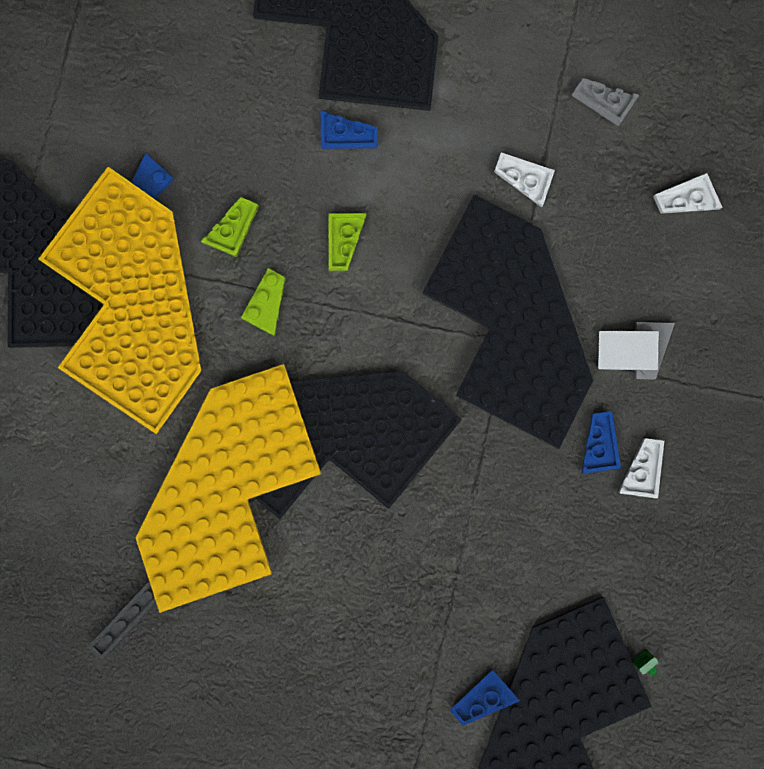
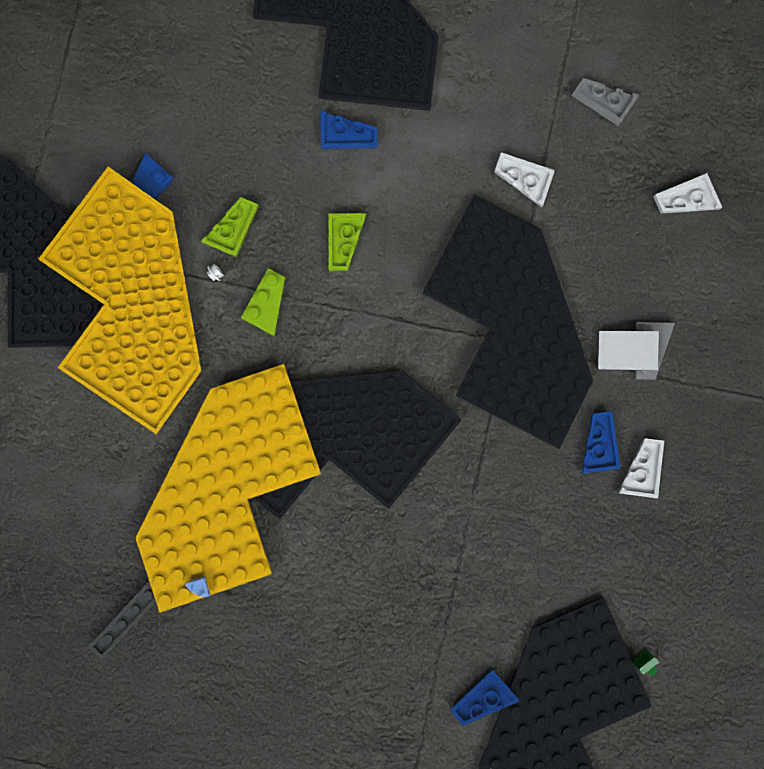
(199, 587): none -> light blue tile
(214, 272): none -> white plate

